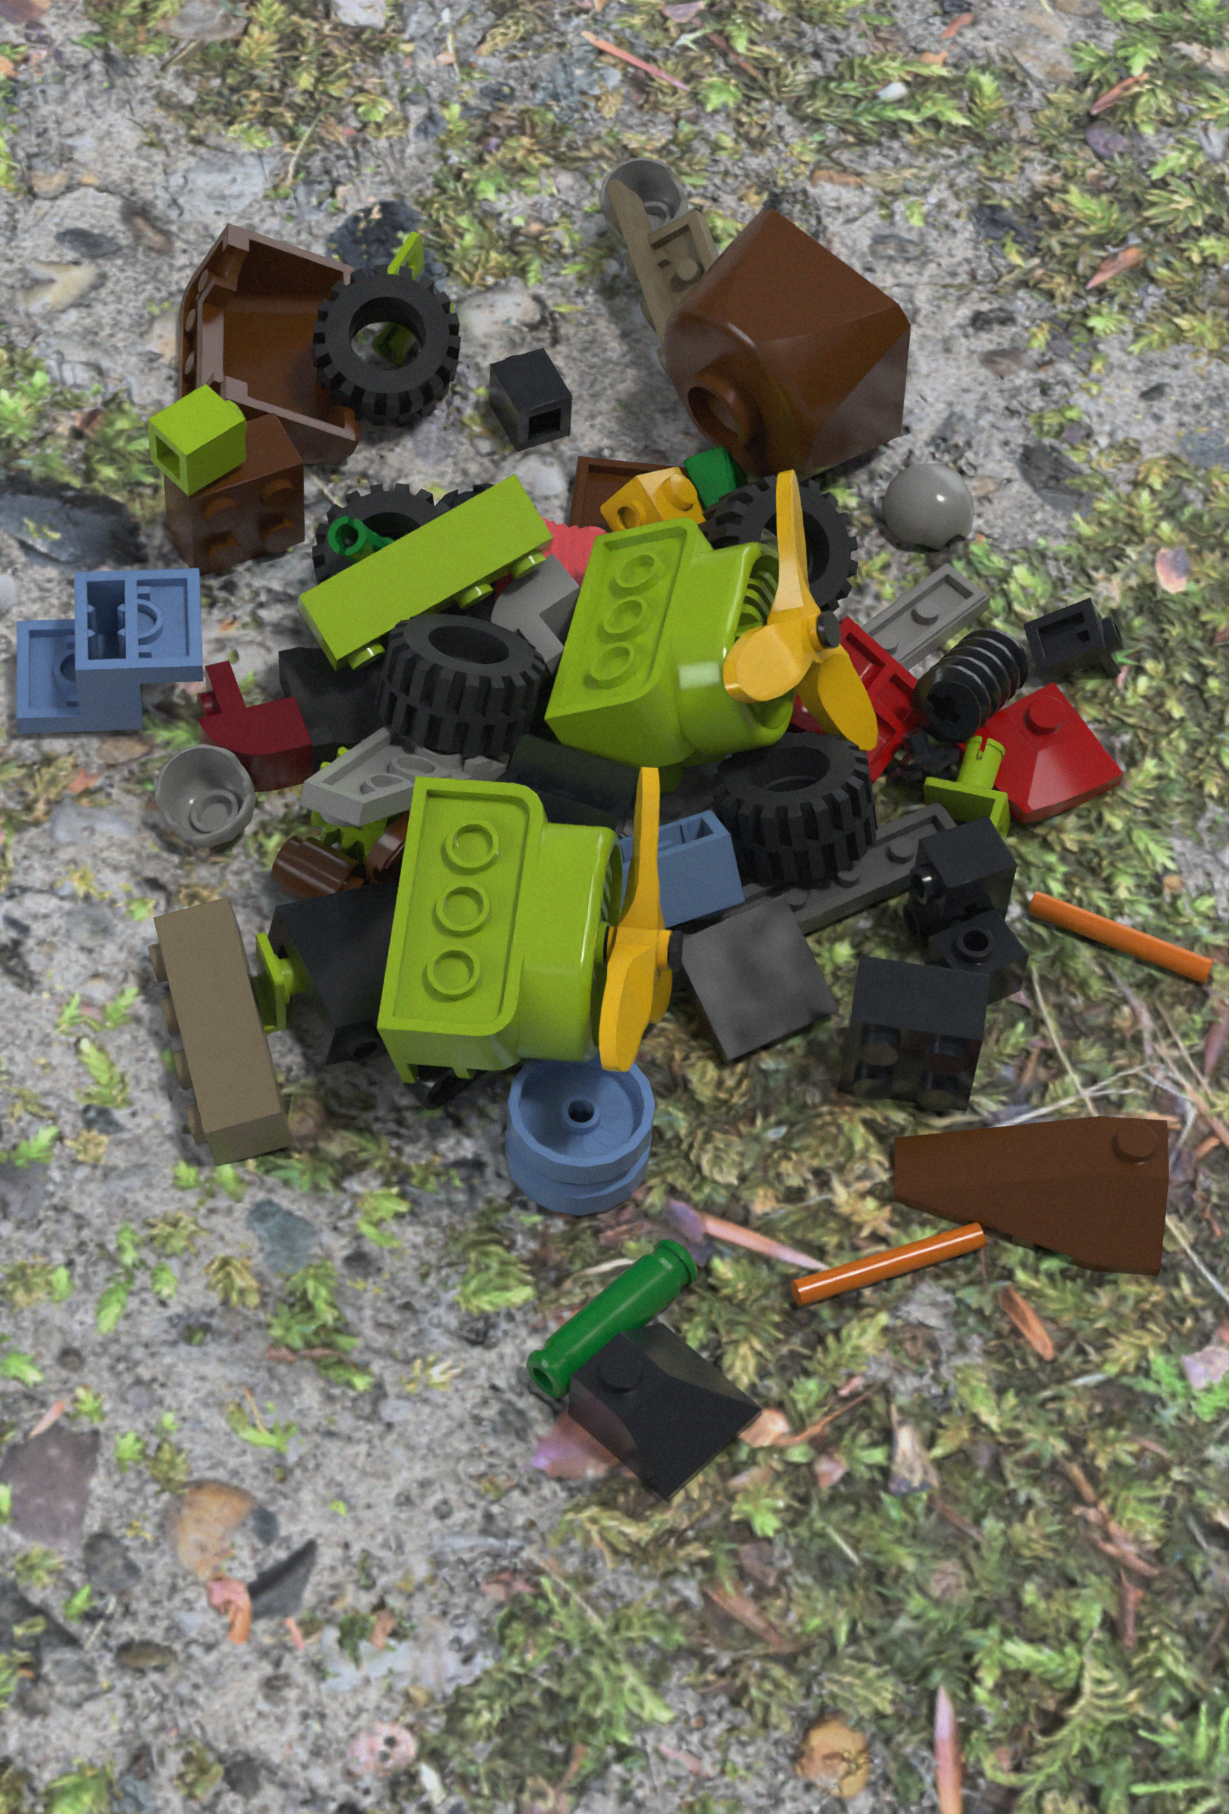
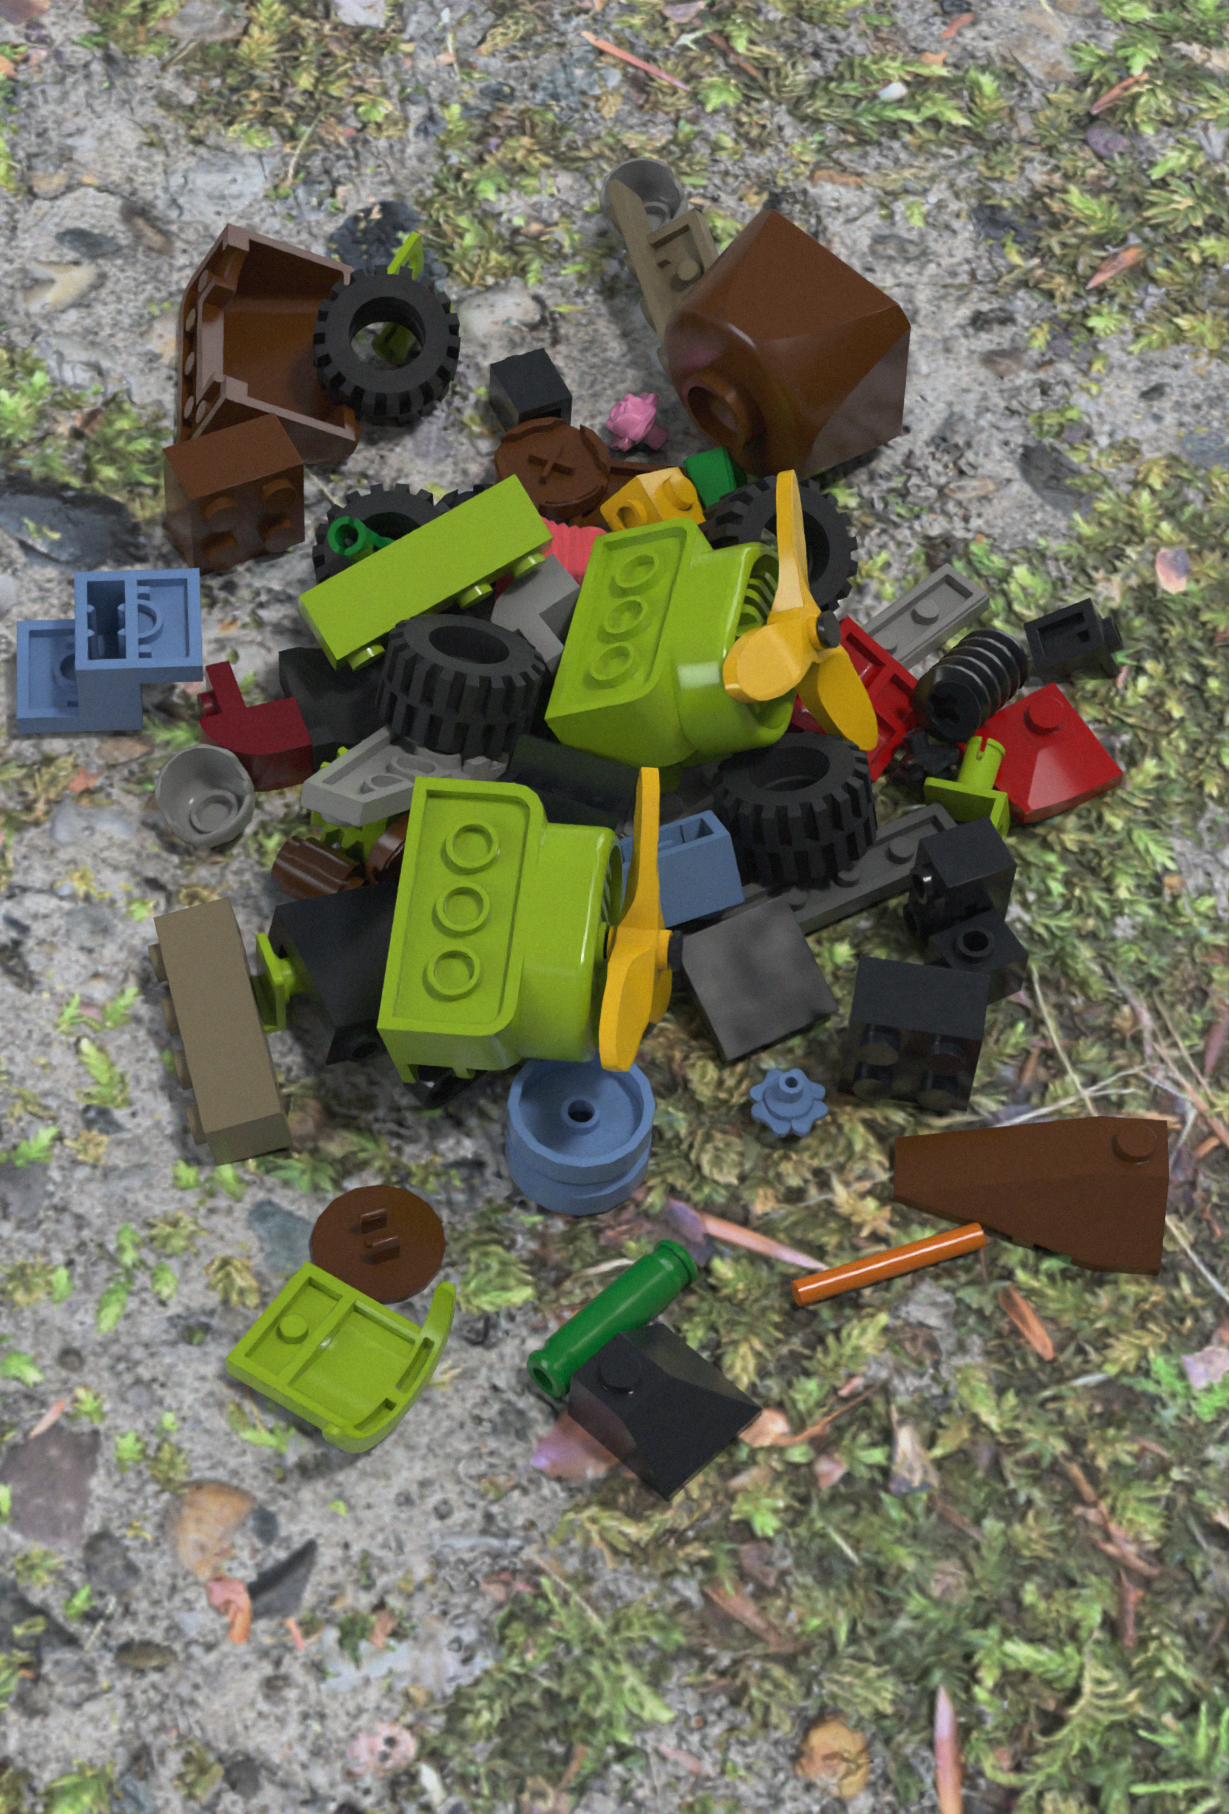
(197, 439): lime brick -> none
(342, 1356): none -> lime piece
(380, 1242): none -> reddish brown piece
(557, 465): none -> reddish brown tile
(634, 422): none -> bright pink plant
(788, 1102): none -> medium blue plant
(928, 505): light grey hair -> none
(1120, 937): orange bar -> none

